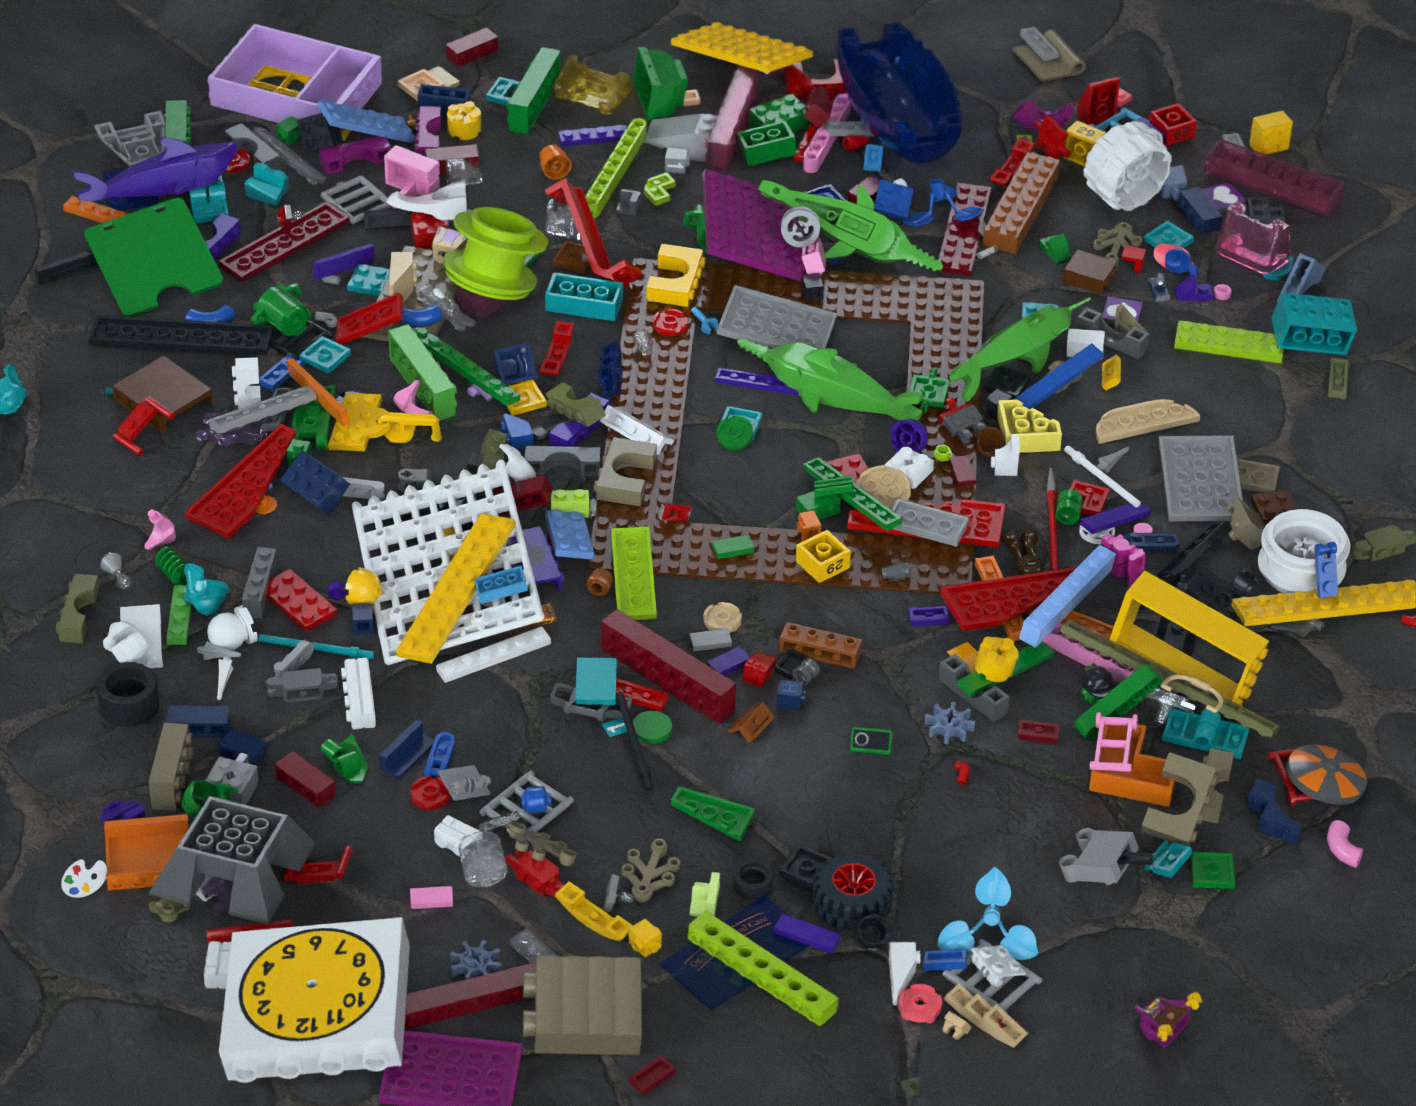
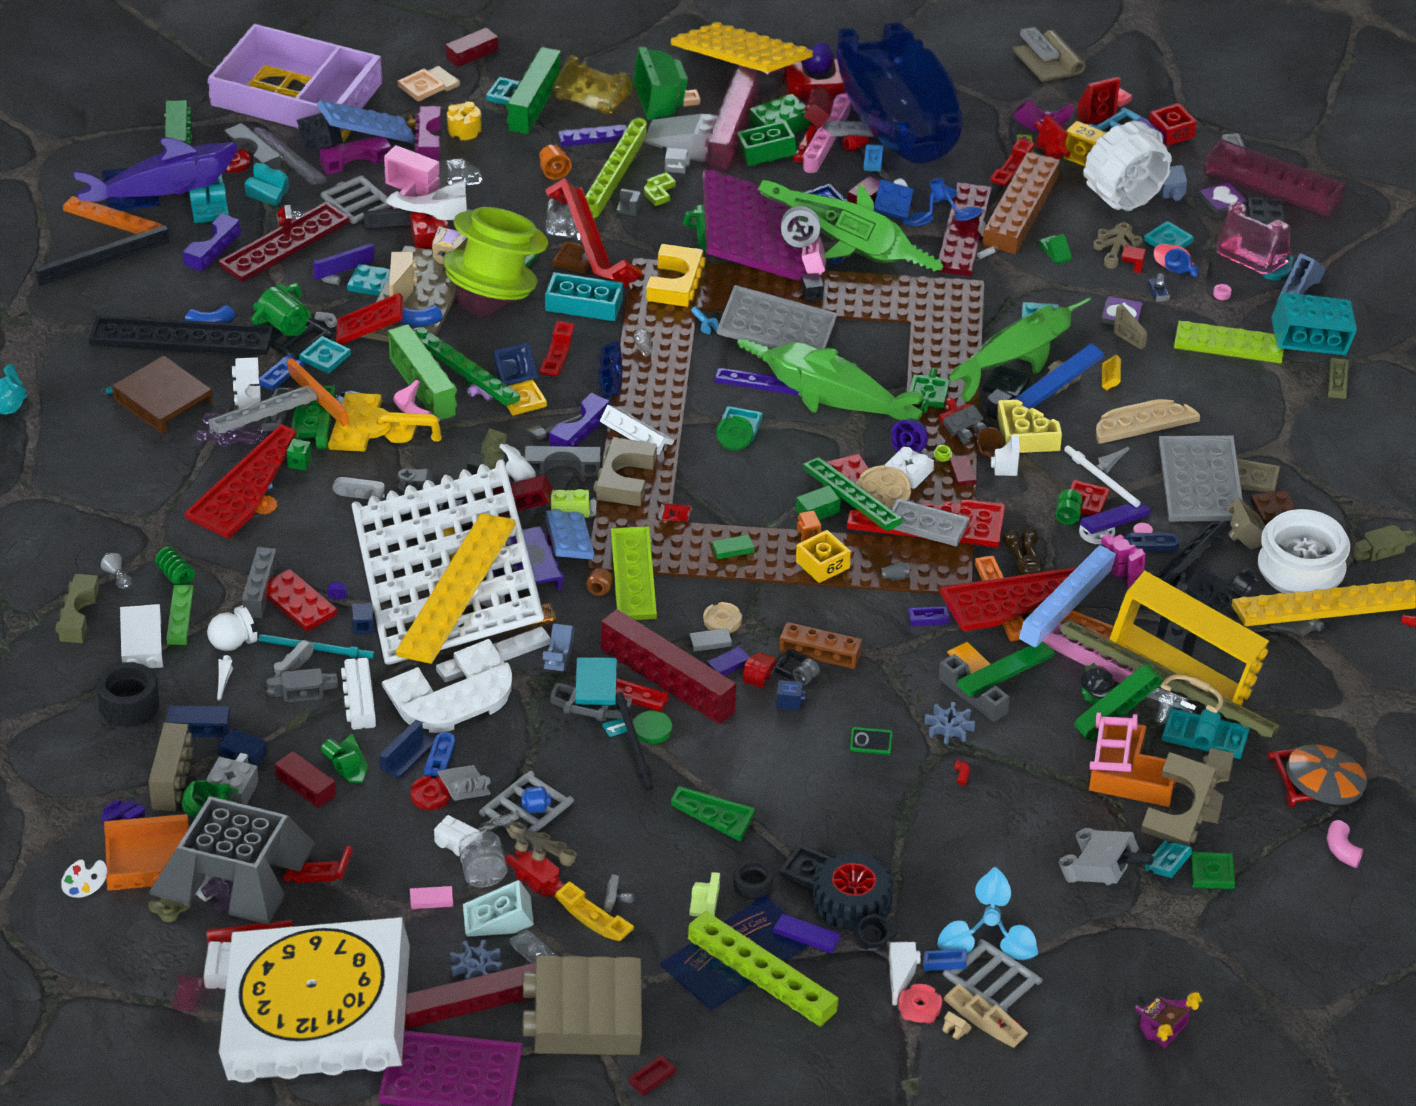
(125, 642): white piece -> none
(135, 142): light grey wedge -> none
(137, 421): red plate -> none
(151, 254): green door -> none
(163, 530): bright pink animal -> none
(188, 992): none -> clear pink slope
(204, 593): teal head -> none
(213, 651): light grey piece -> none
(288, 130): green brick -> none
(315, 482): dark blue brick -> none
(363, 587): yellow cylinder -> none
(442, 96): dark blue brick -> none
(449, 308): clear animal -> none
(467, 152): brick -> none
(483, 690): none -> white plate
(499, 911): none -> light aqua slope
(501, 584): dark azure piece -> none
(518, 432): blue slope -> none
(560, 647): none -> sand blue arch
(583, 410): olive arch -> none
(643, 890): dark tan plant -> none
(645, 938): yellow brick -> none
(670, 322): red tile -> none
(752, 721): dark orange panel -> none
(821, 60): none -> dark purple cylinder
(833, 486): green tile -> none
(995, 963): white hinge -> none
(996, 658): yellow brick -> none
(1038, 731): dark red plate -> none
(1052, 500): red piece -> none
(1080, 339): white panel -> none
(1090, 272): brick -> none
(1131, 343): dark grey arch -> none
(1191, 291): dark purple slope -> none
(1200, 210): dark blue brick -> none
(1271, 133): yellow brick -> none
(1272, 820): dark blue arch -> none
(1326, 570): plate -> none

